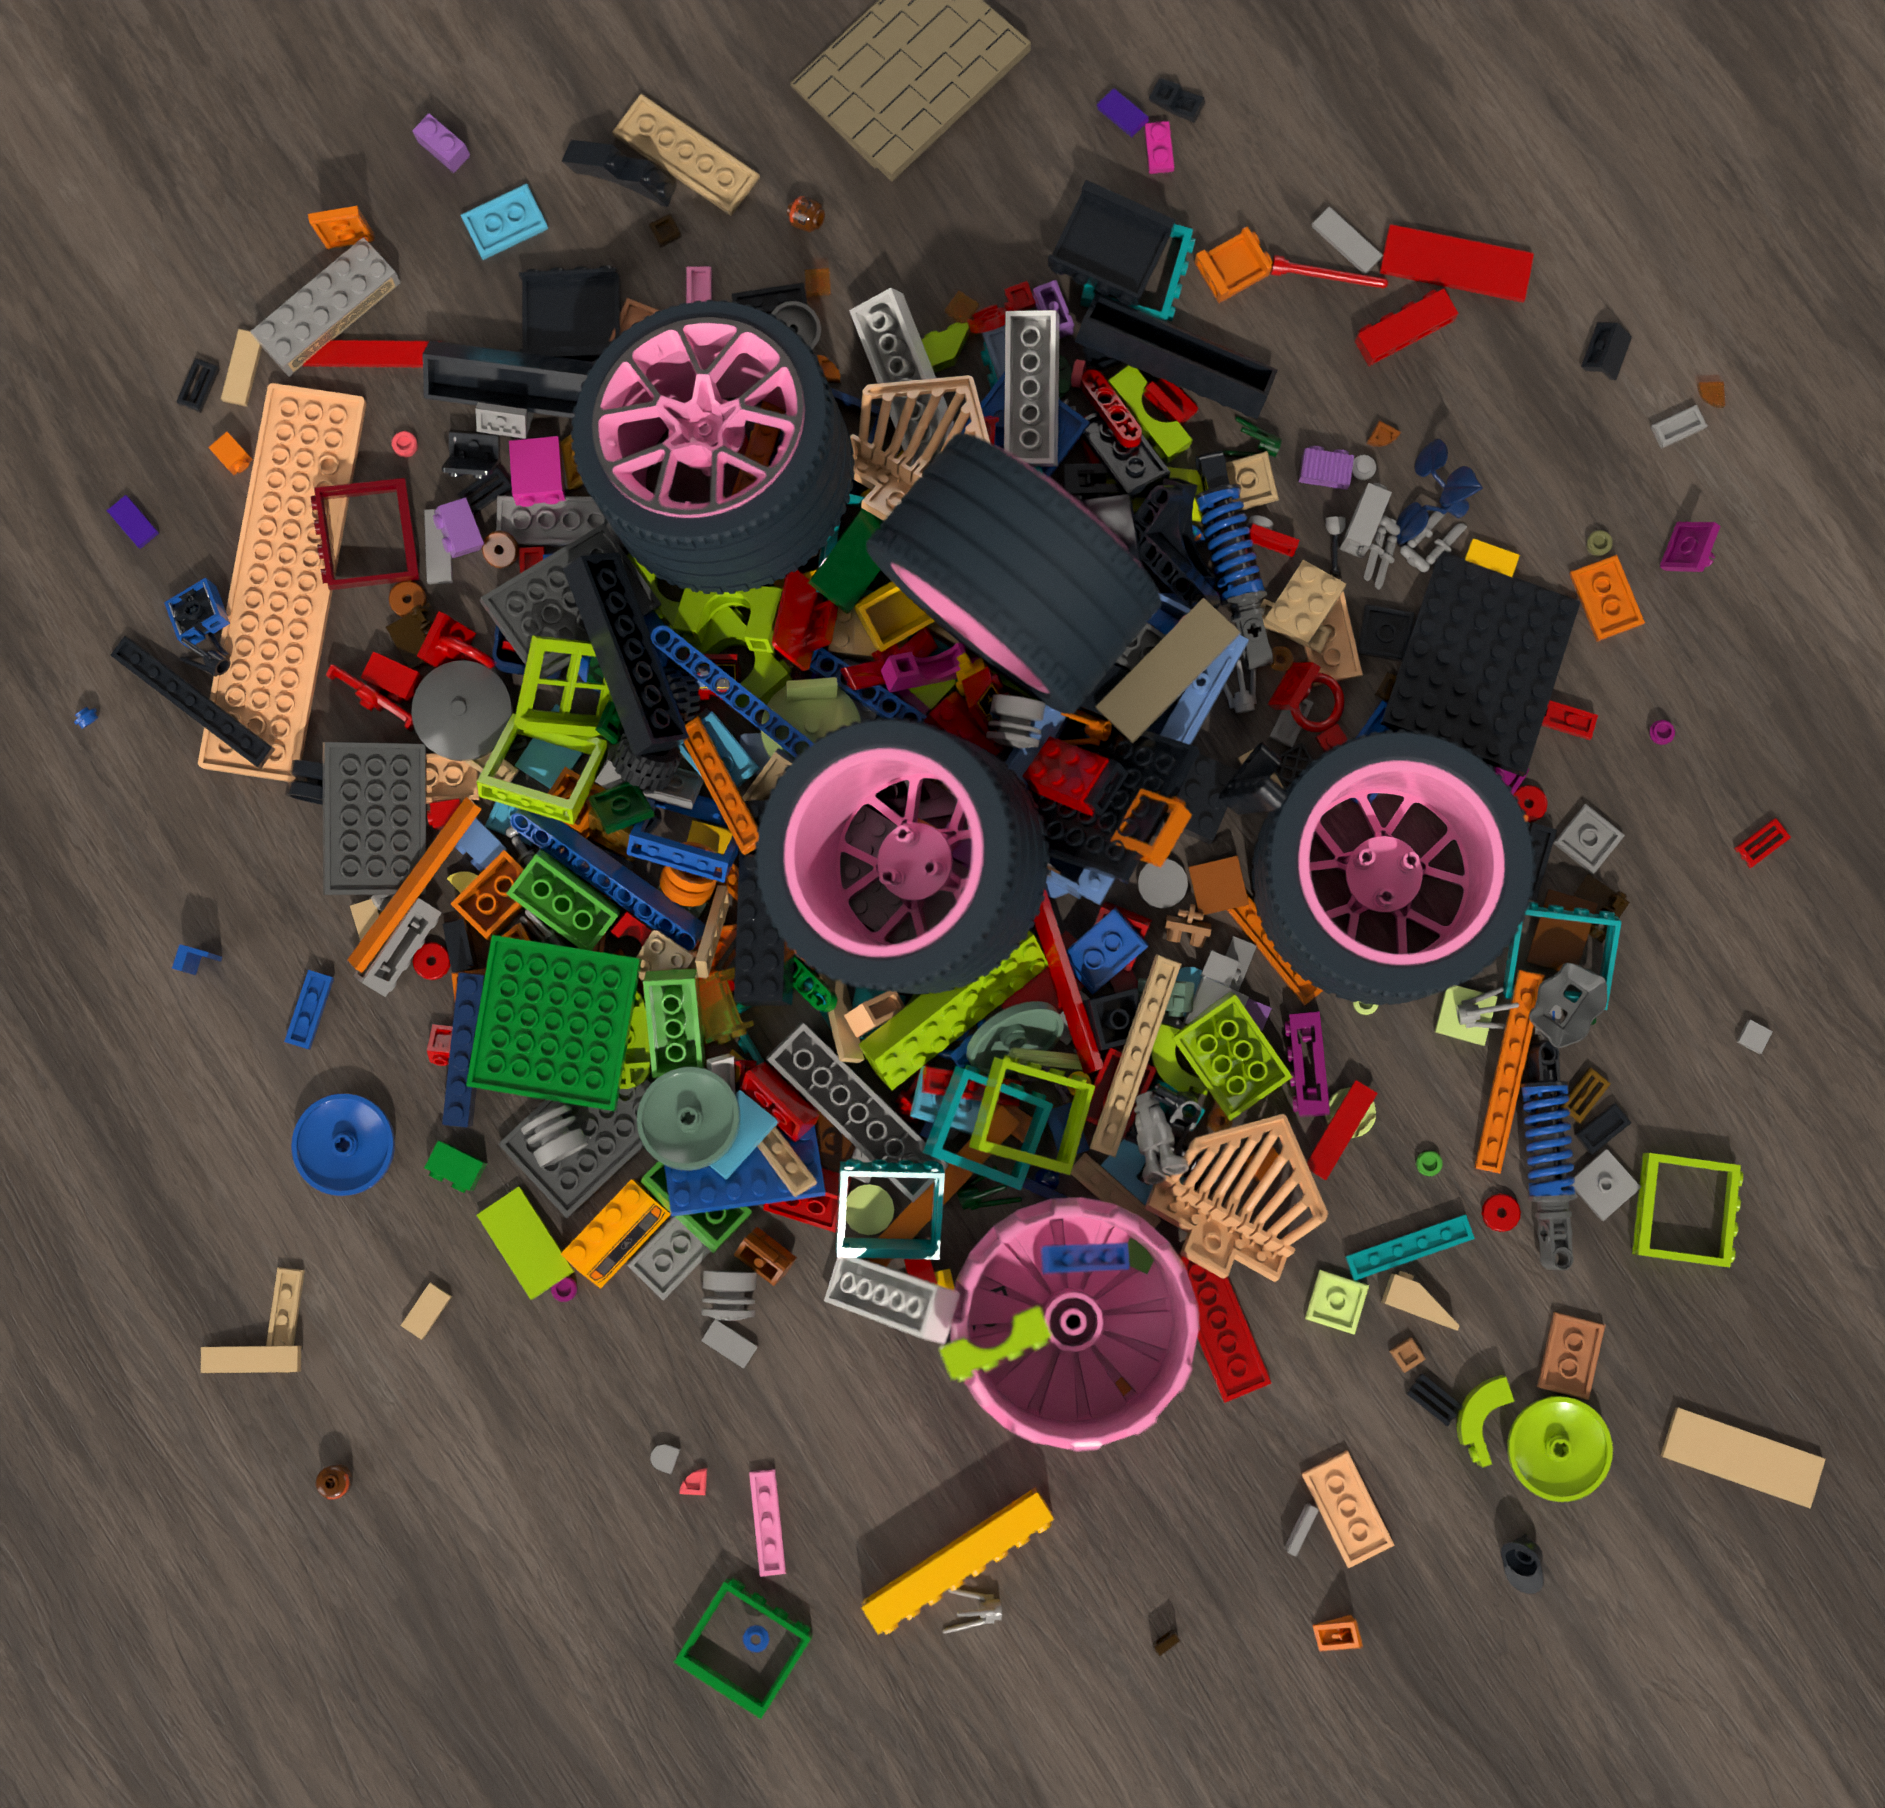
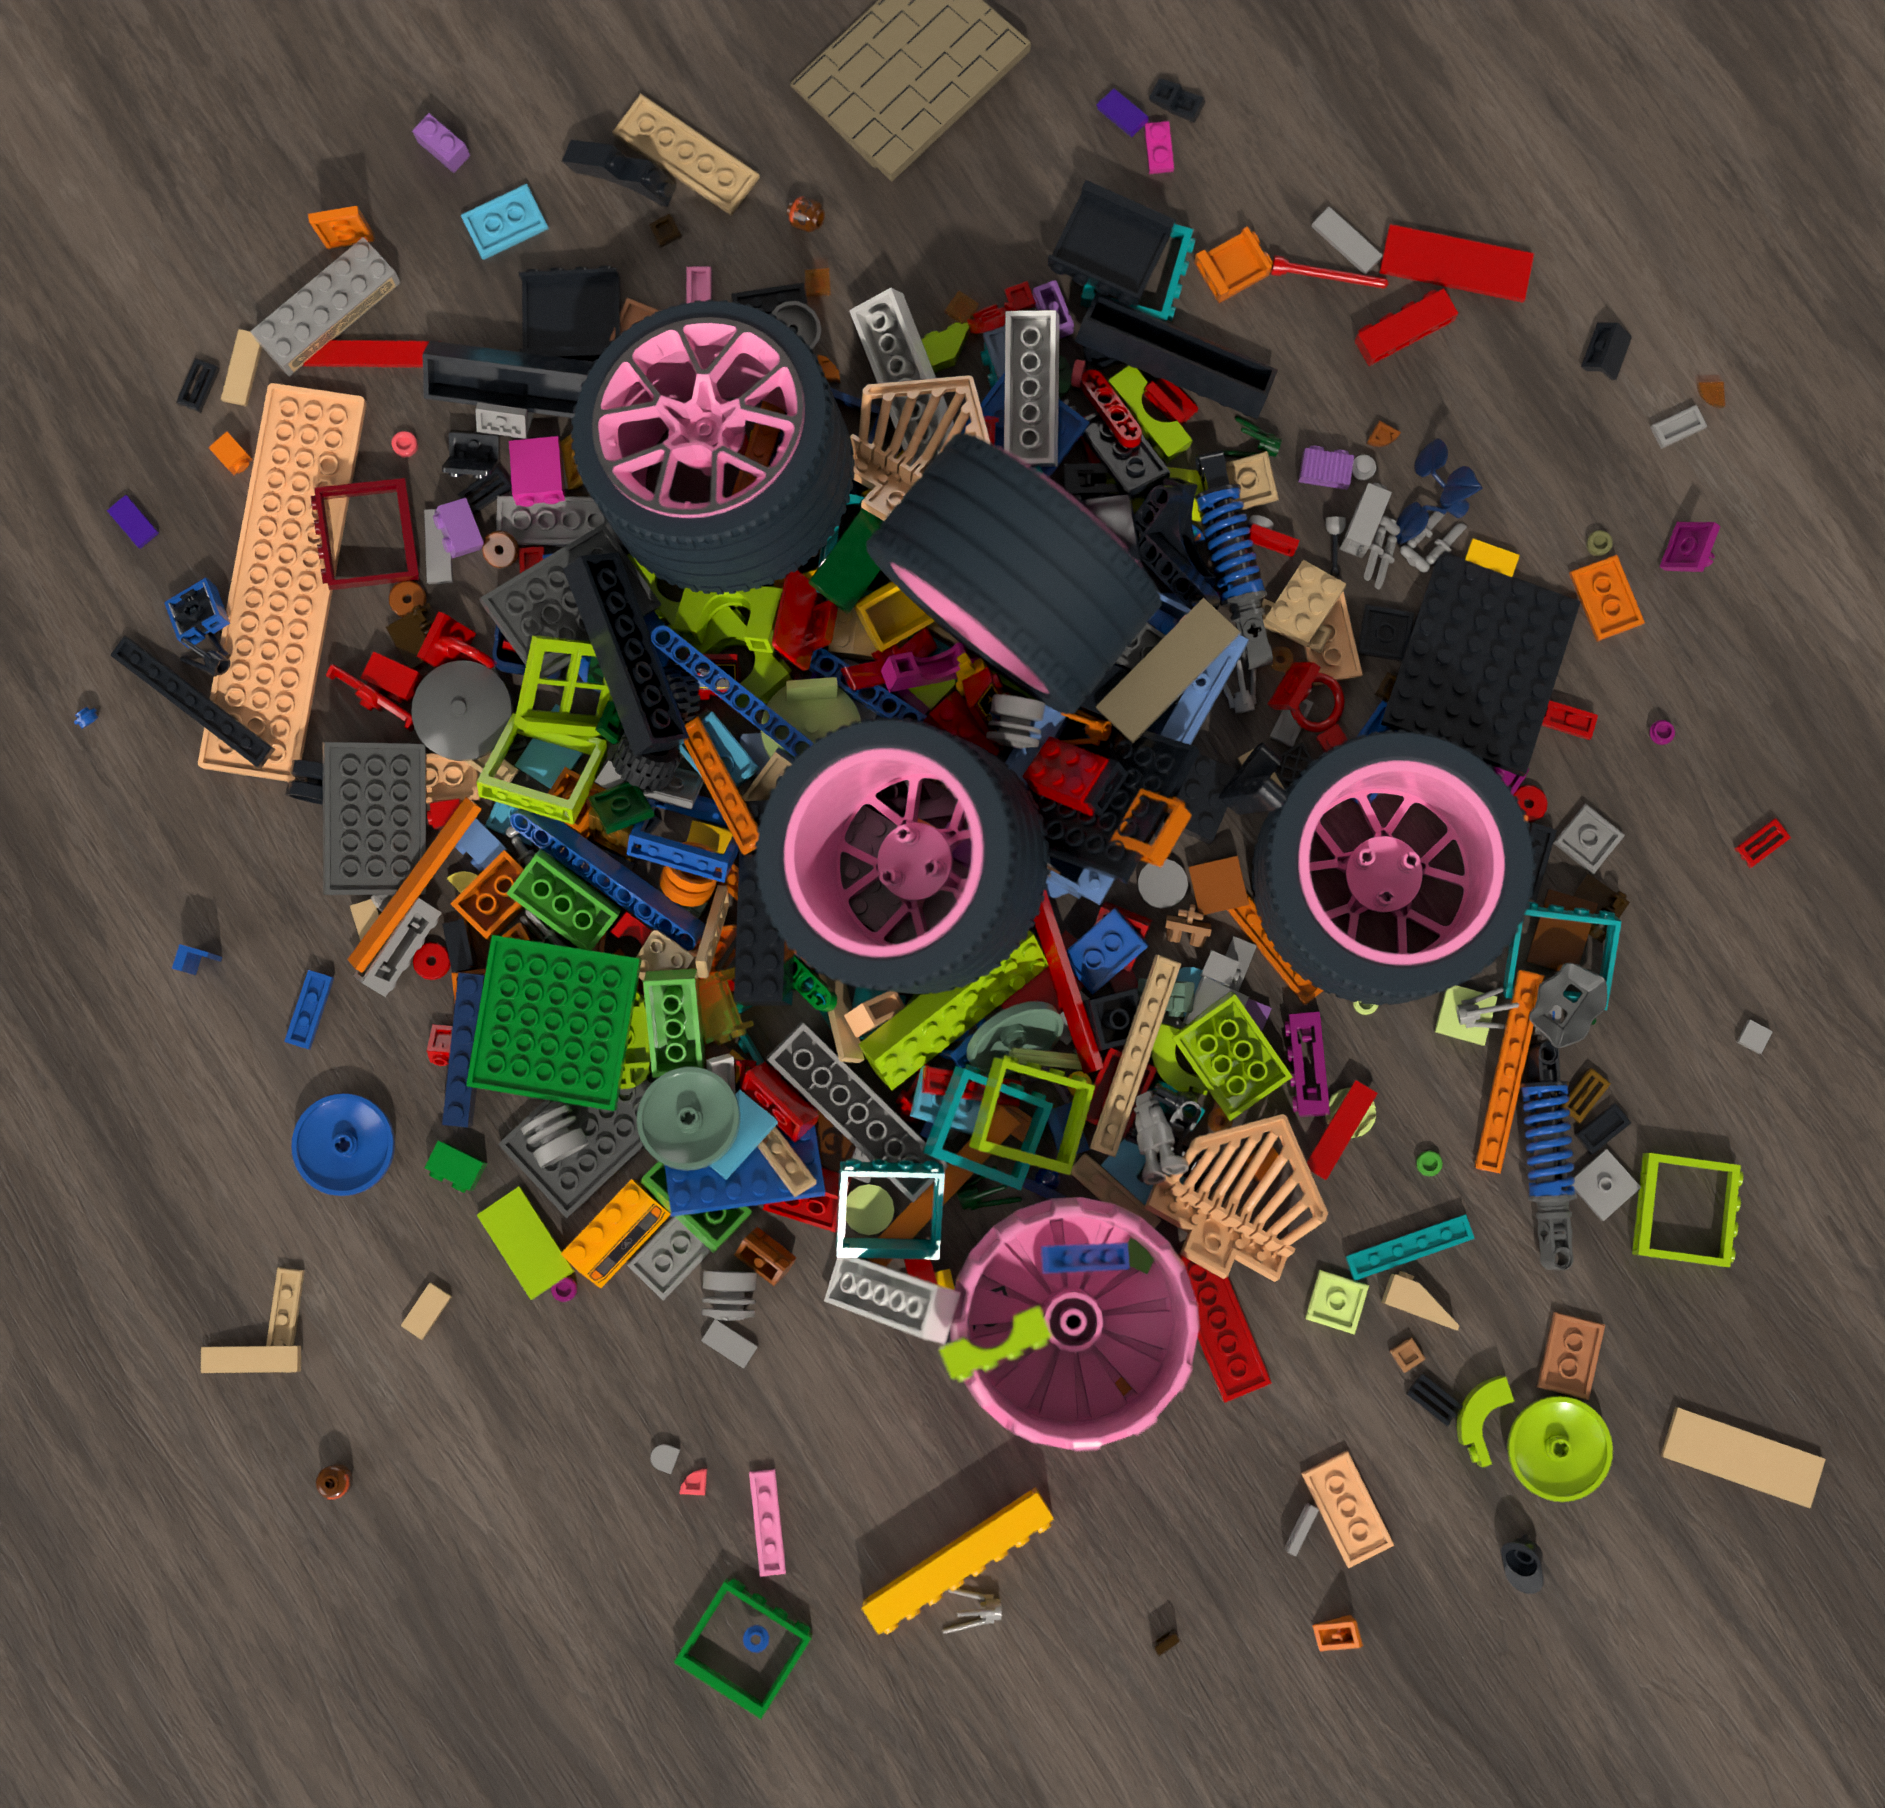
(1511, 1208): red piece -> none

